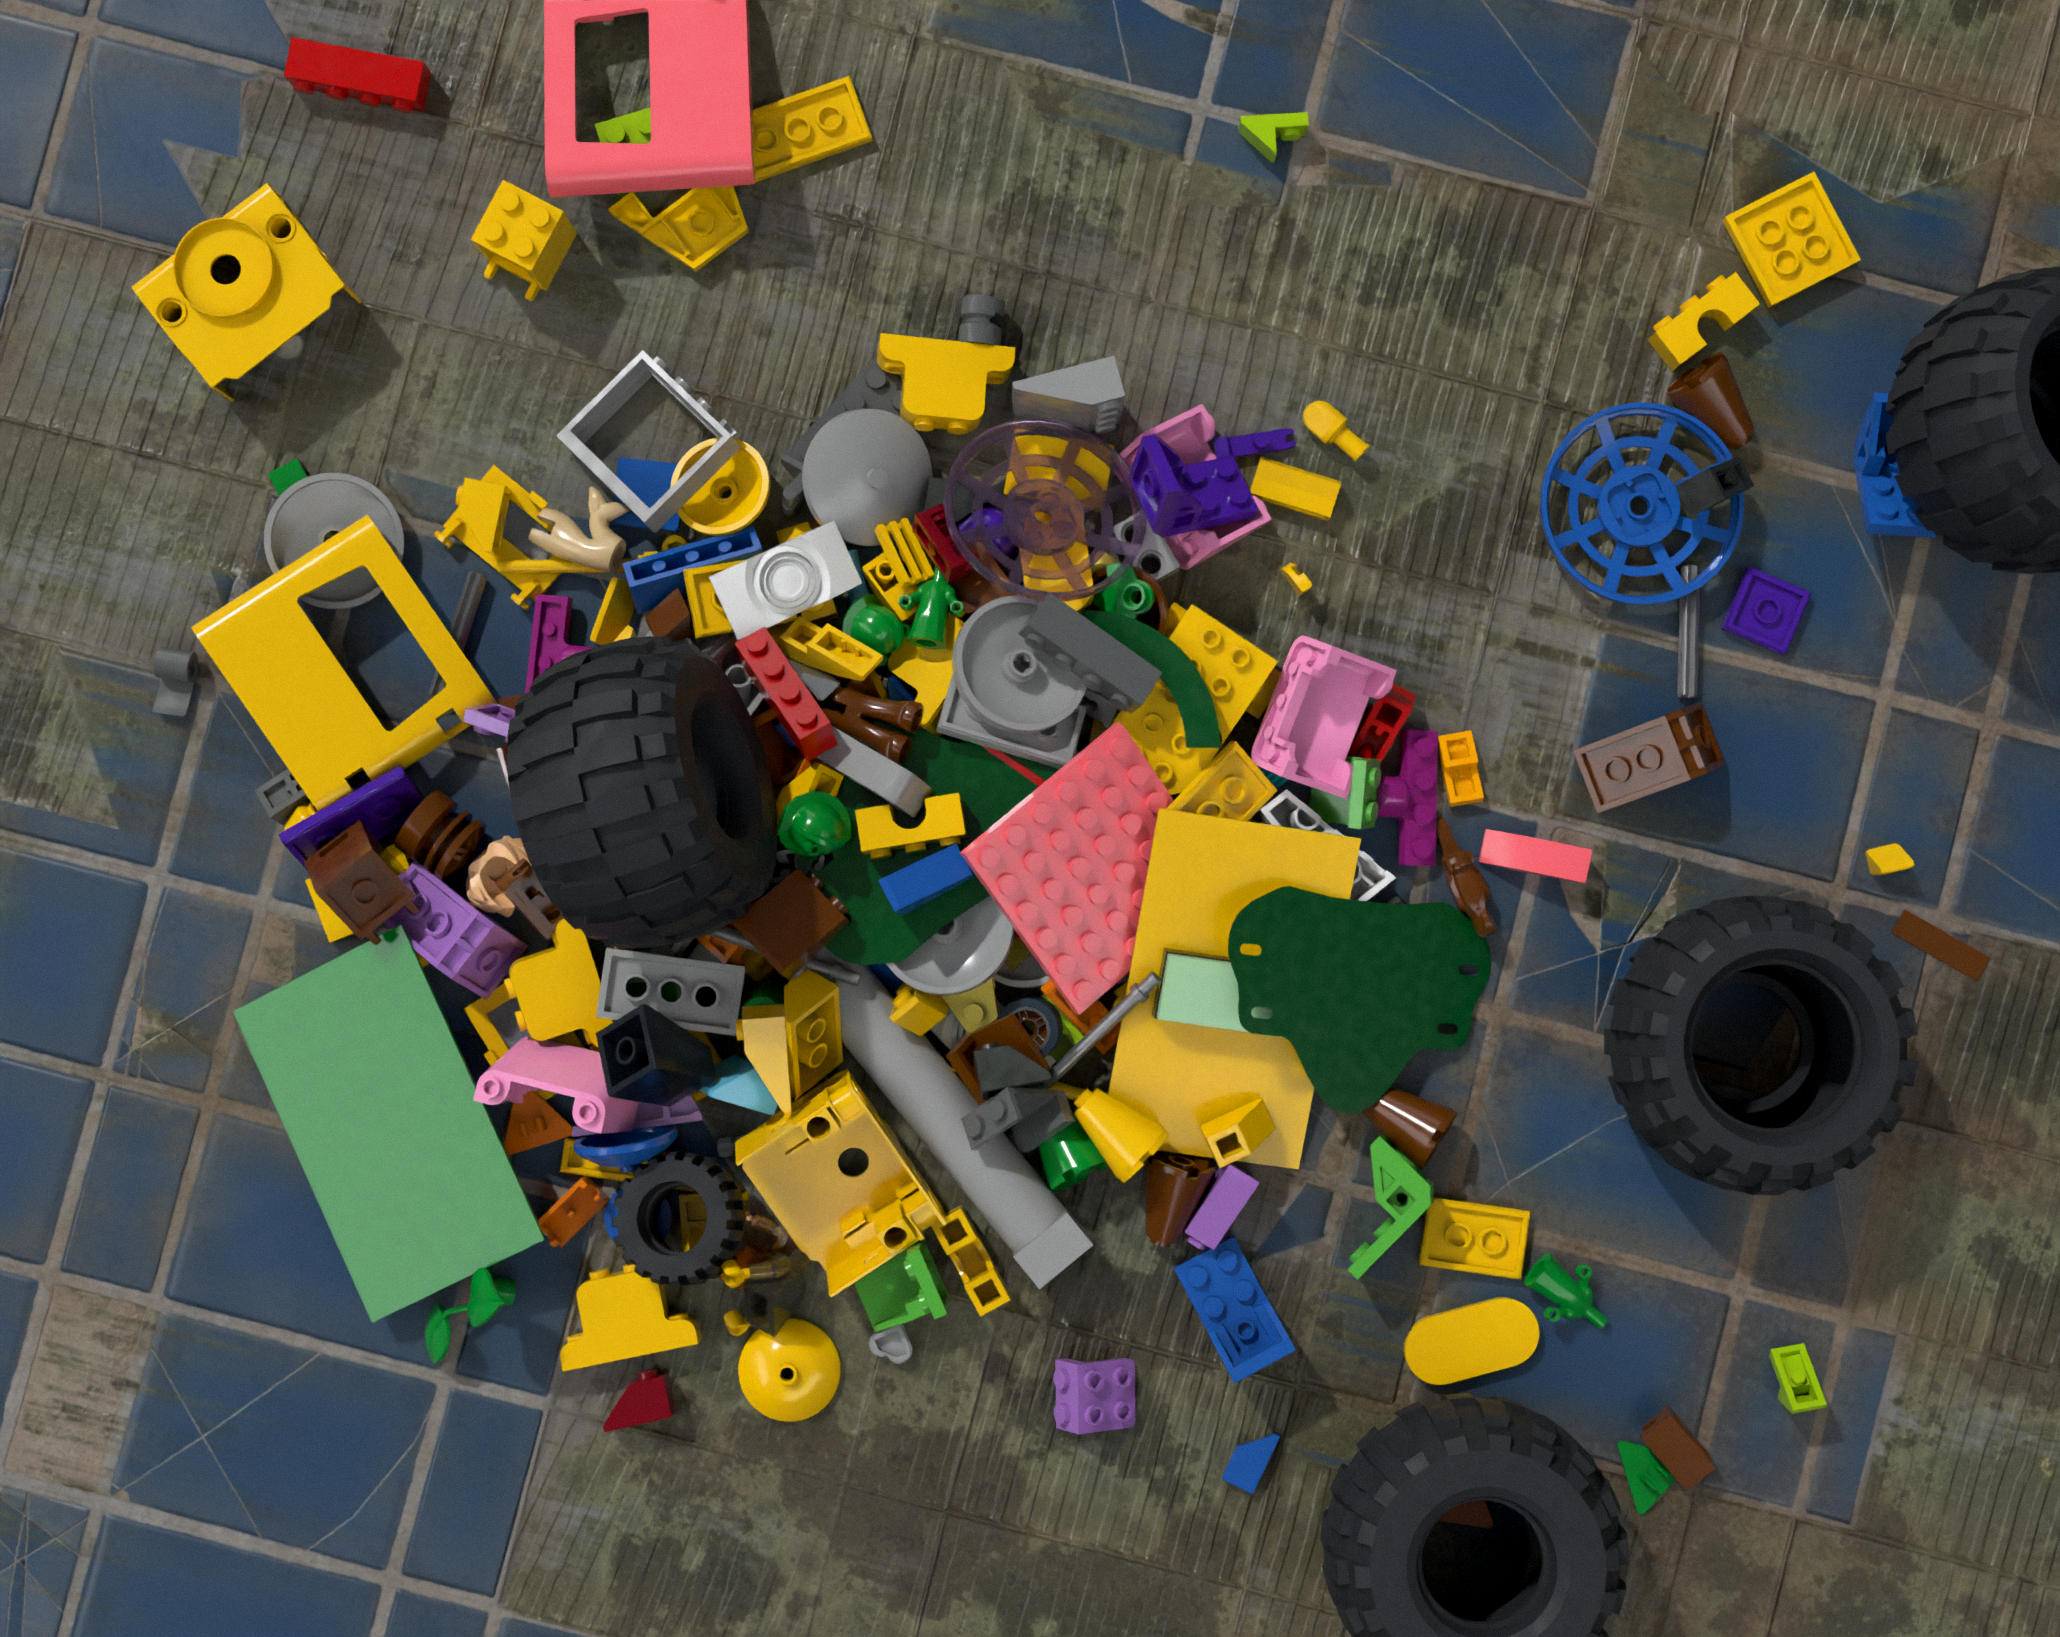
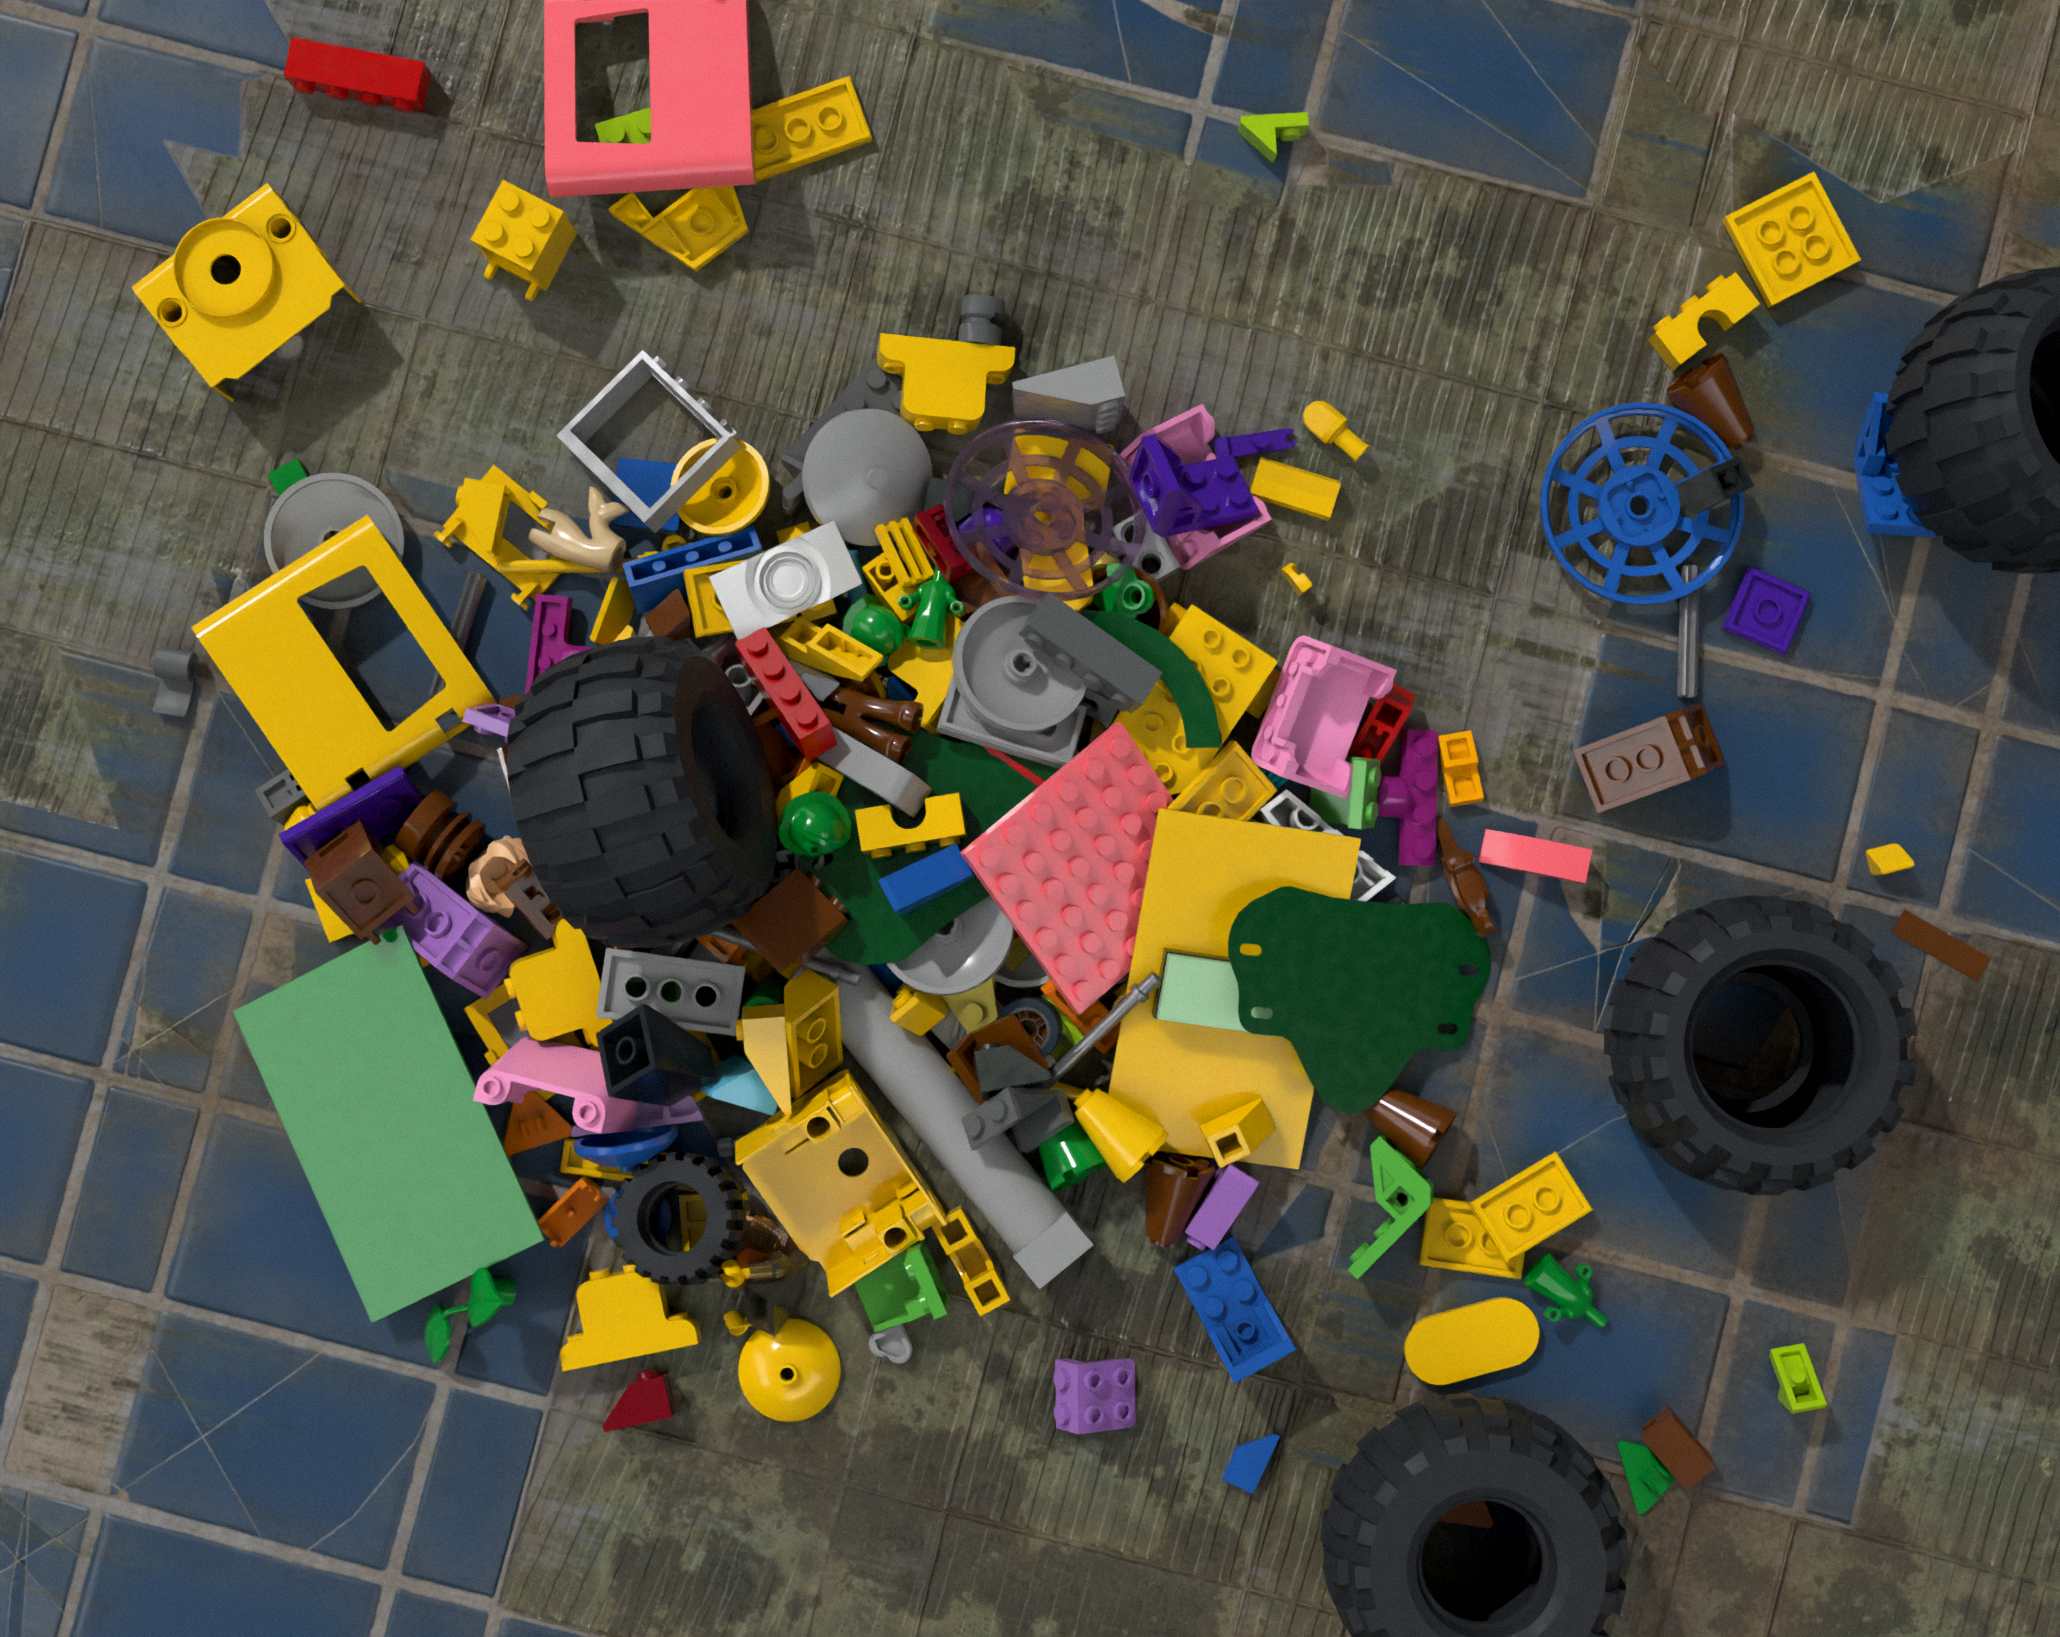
(1530, 1207): none -> yellow tile

